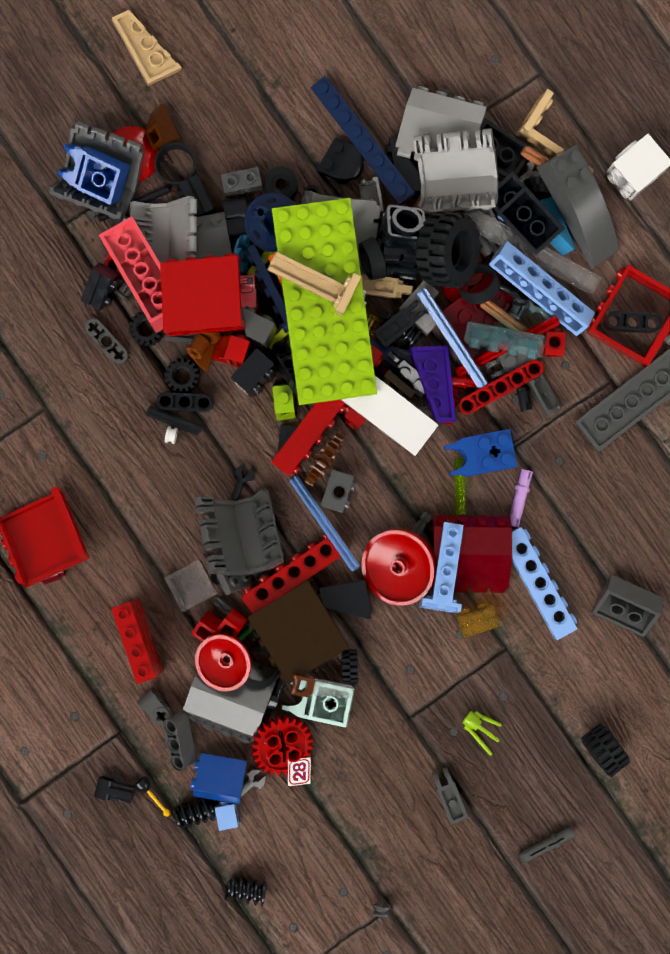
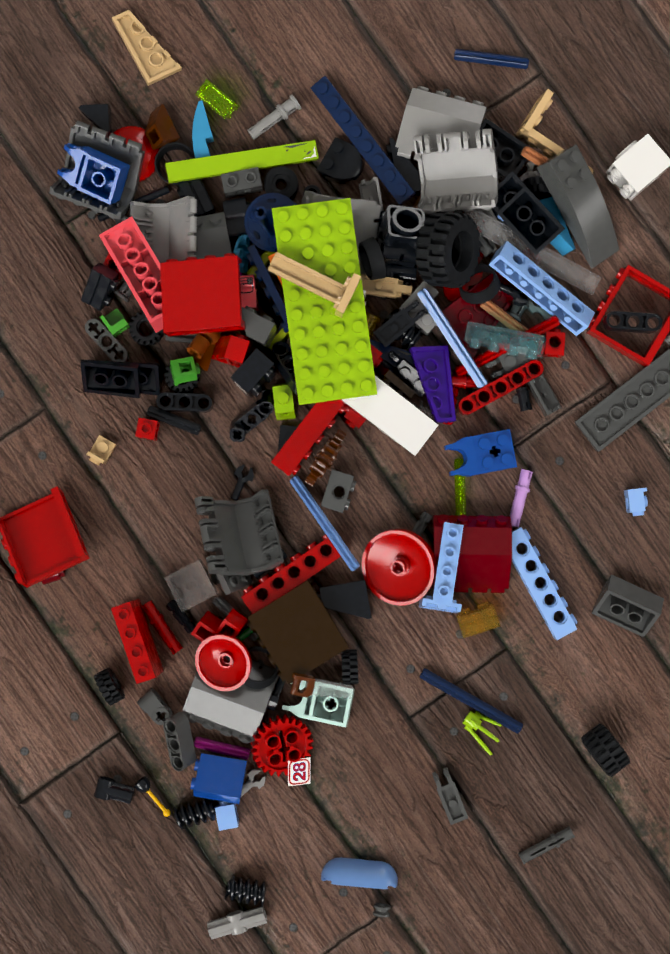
(99, 115): none -> black slope
(101, 450): none -> tan bracket
(109, 686): none -> black tyre
(115, 322): none -> bright green panel
(121, 378): none -> black slope
(147, 429): none -> red brick
(161, 626): none -> red pin
(171, 435): white bush -> none
(181, 616): none -> black axle
(184, 370): none -> bright green brick
(201, 132): none -> dark azure slope
(216, 99): none -> clear neon green hinge
(223, 748): none -> magenta axle
(231, 162): none -> lime tile
(237, 922): none -> light grey piece
(261, 409): none -> black beam
(281, 112): none -> light grey pin
(359, 873): none -> medium blue brick
(471, 701): none -> dark blue axle
(491, 58): none -> dark blue axle
(636, 501): none -> light blue brick

